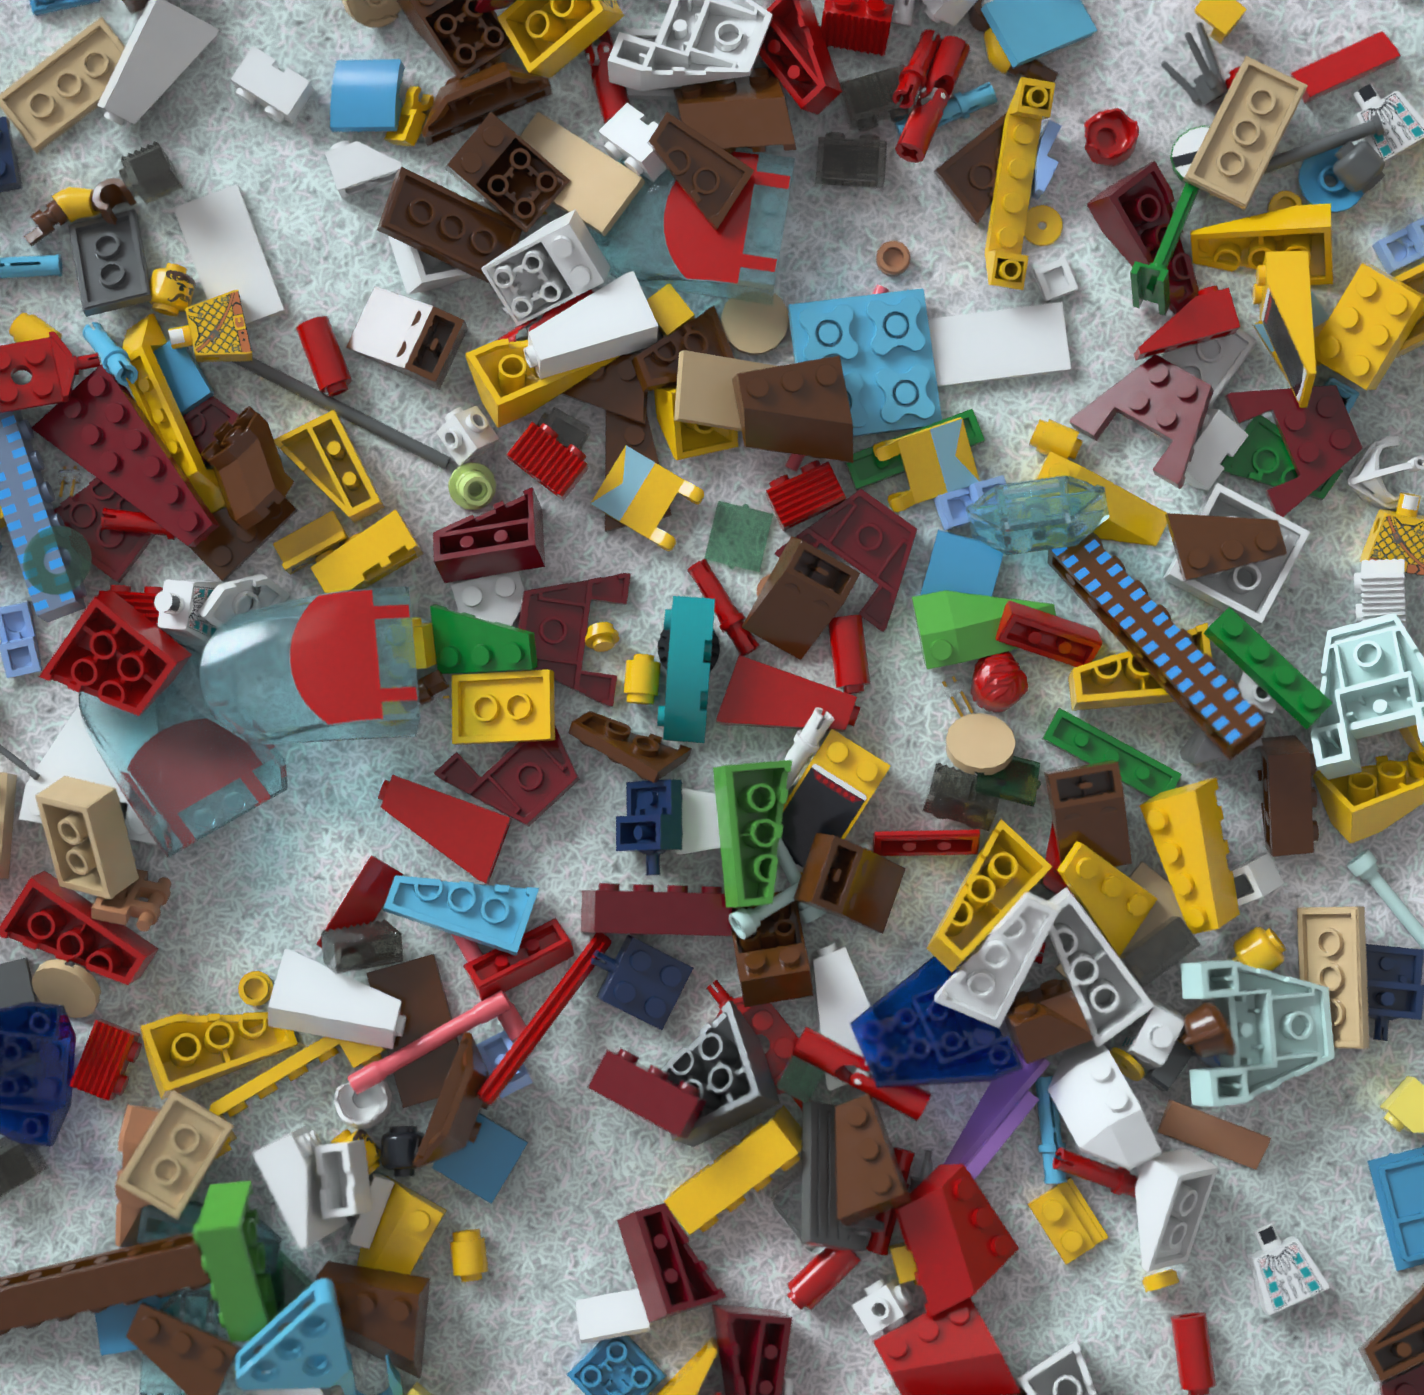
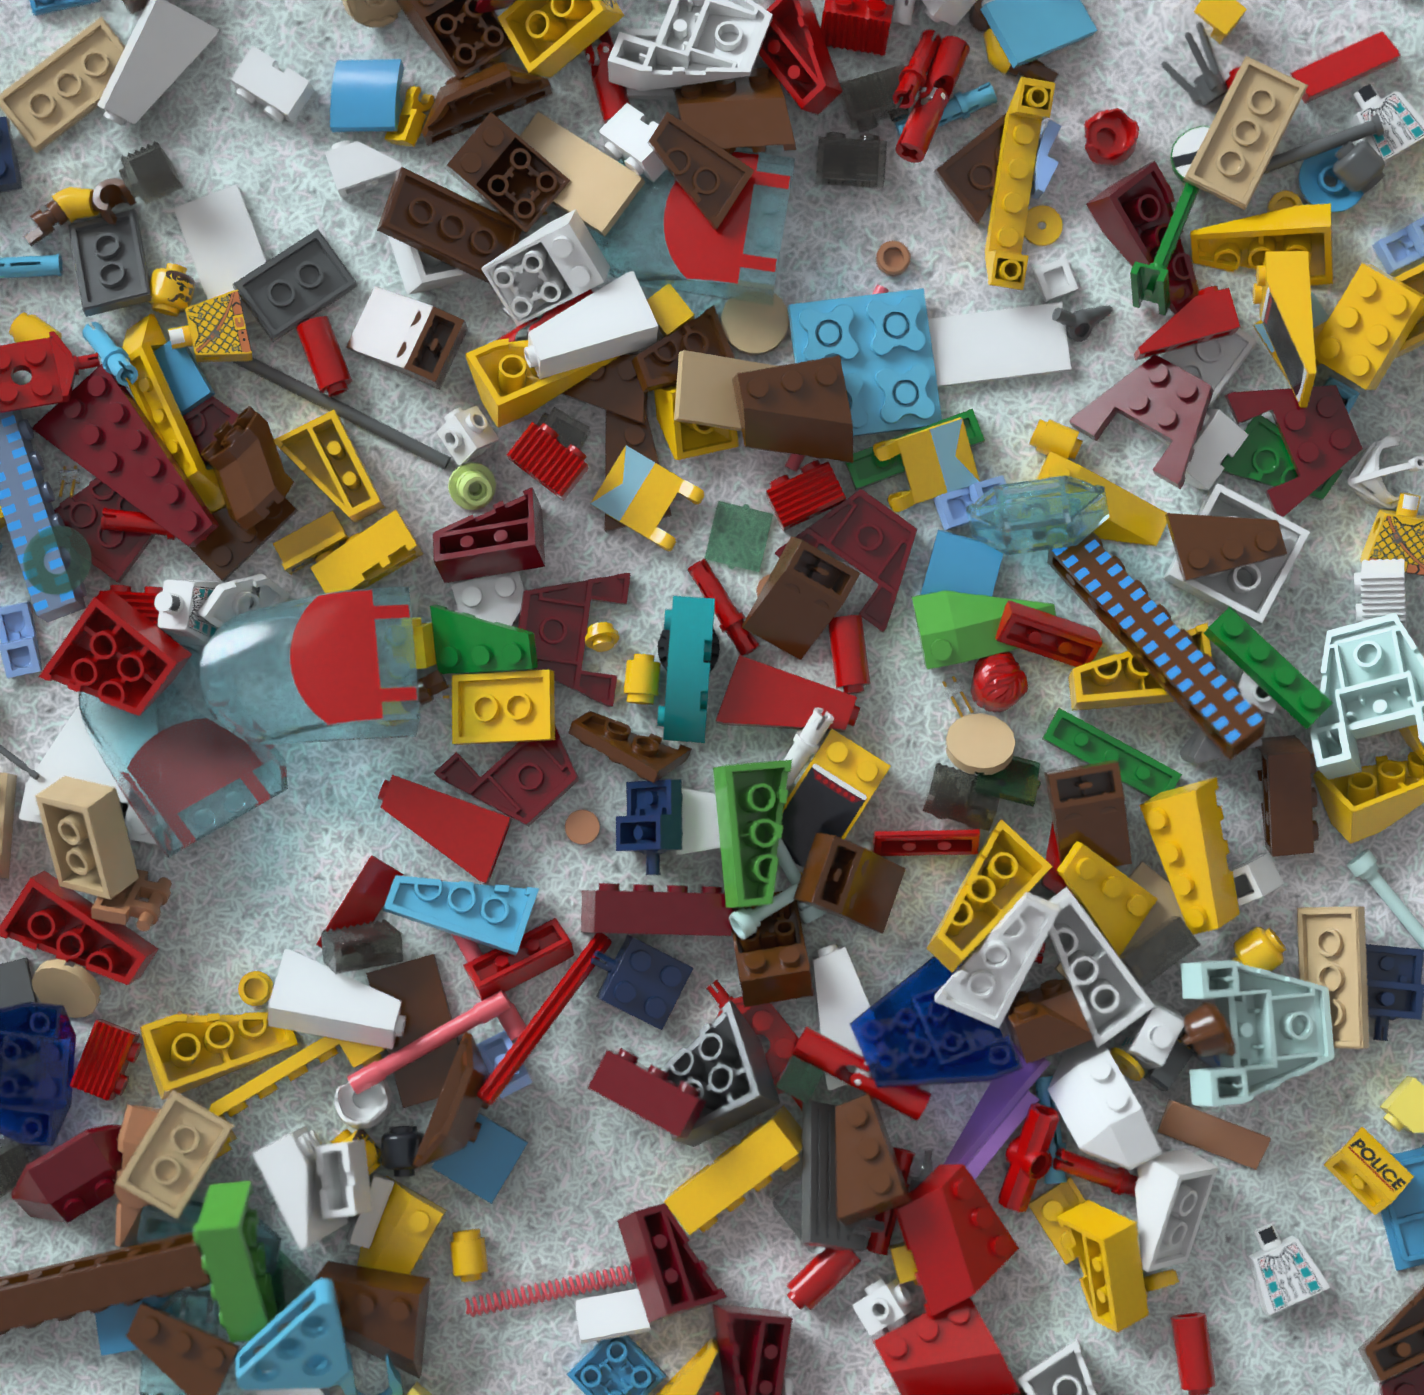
(71, 1176): none -> dark red wedge
(295, 285): none -> dark grey tile
(551, 1291): none -> coral piece
(582, 827): none -> nougat tile
(1028, 1157): none -> red piece
(1081, 321): none -> dark grey animal
(1110, 1264): none -> yellow wedge
(1369, 1171): none -> yellow panel

